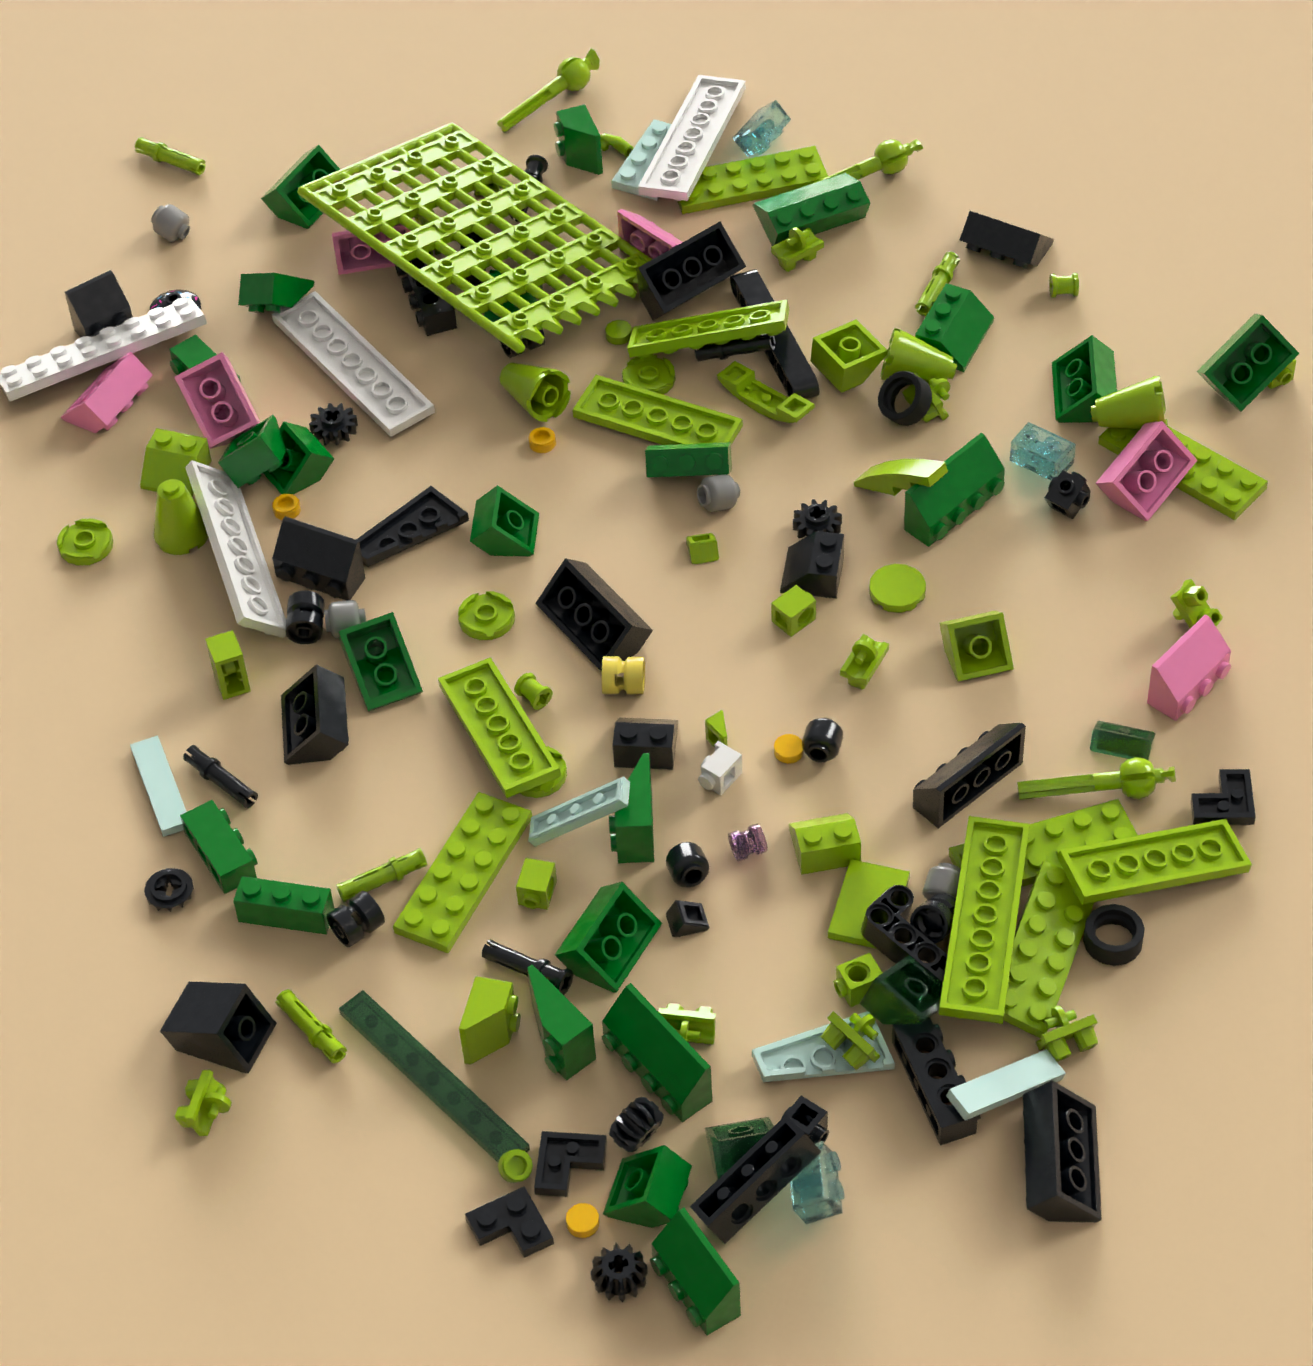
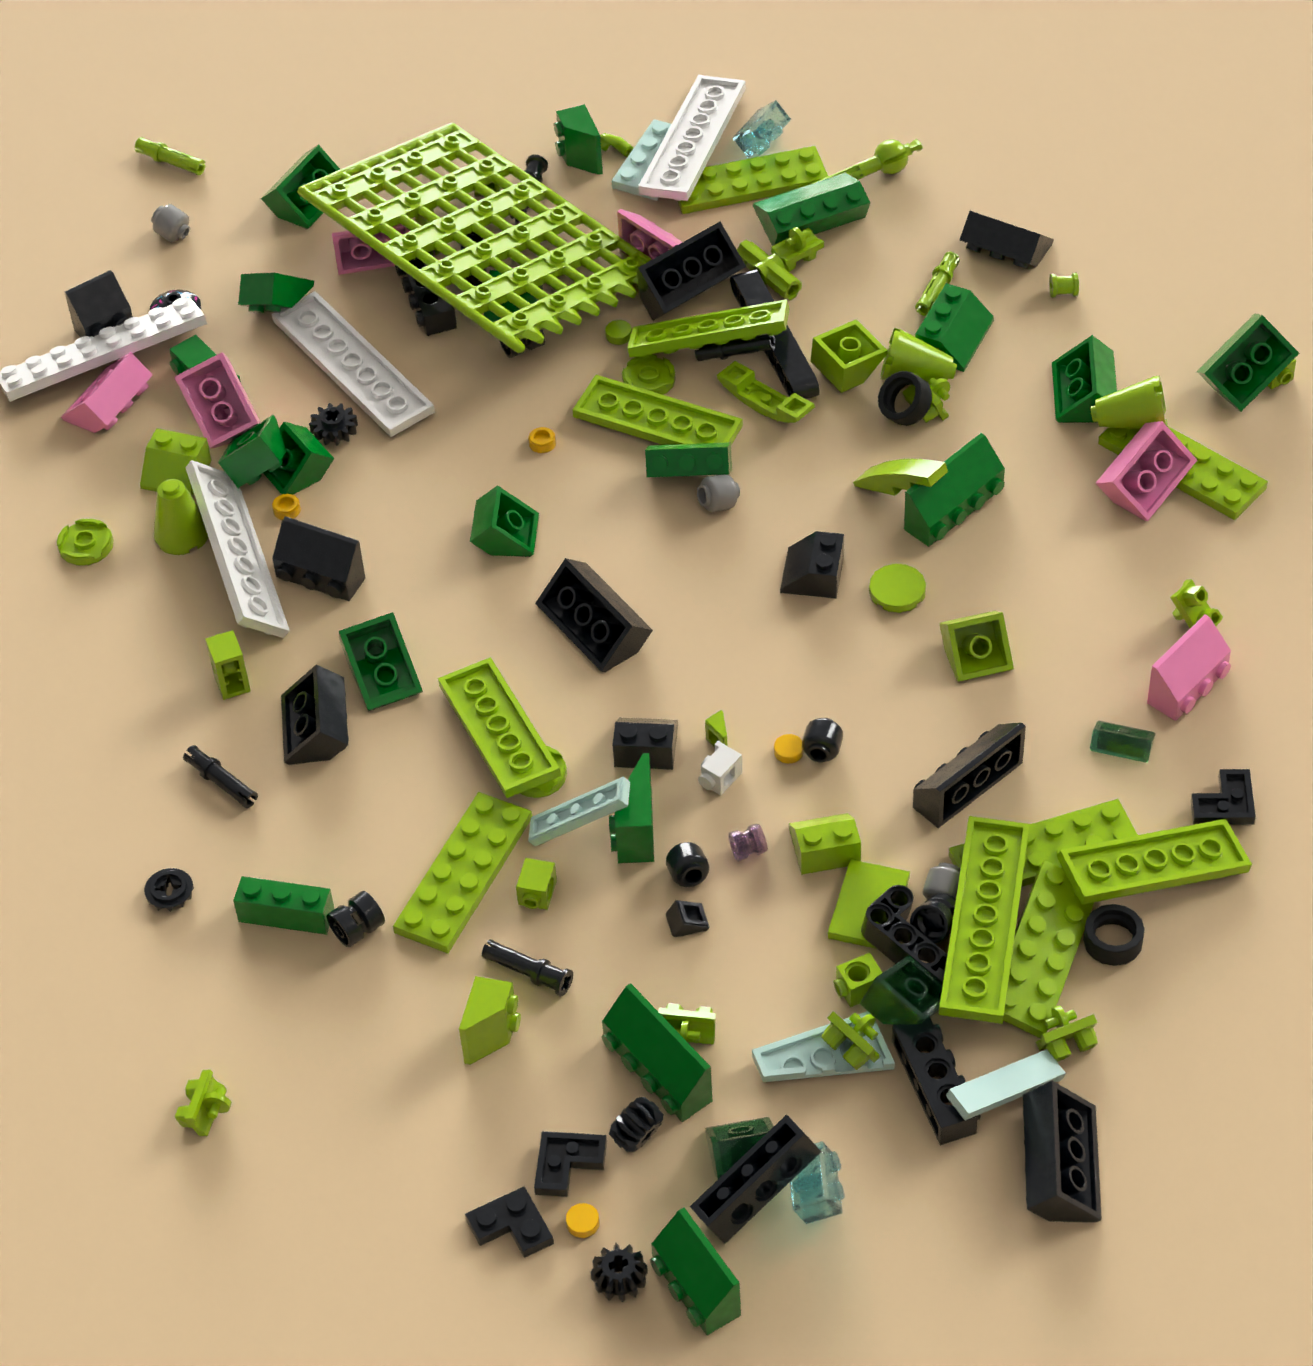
(159, 784): light aqua tile -> none
(219, 845): green brick -> none
(219, 1024): black slope -> none
(305, 617): black wheel -> none
(318, 1034): lime pin -> none
(343, 615): light grey head -> none
(390, 871): lime pin -> none
(411, 524): black wing -> none
(431, 1076): clear green tile -> none
(486, 615): lime tile -> none
(515, 1165): lime tile -> none
(533, 691): lime bush -> none
(537, 389): lime cone -> none
(562, 1027): green slope -> none
(571, 75): lime piece -> none
(609, 937): green slope -> none
(633, 675): light yellow wheel -> none
(648, 1187): green slope -> none
(702, 548): lime slope -> none
(770, 269): none -> lime piece
(793, 610): lime brick -> none
(810, 1119): black brick -> none
(816, 518): black gear -> none
(863, 661): lime hips -> none
(1042, 451): clear light blue brick -> none
(1068, 493): black brick -> none
(1135, 778): lime piece -> none

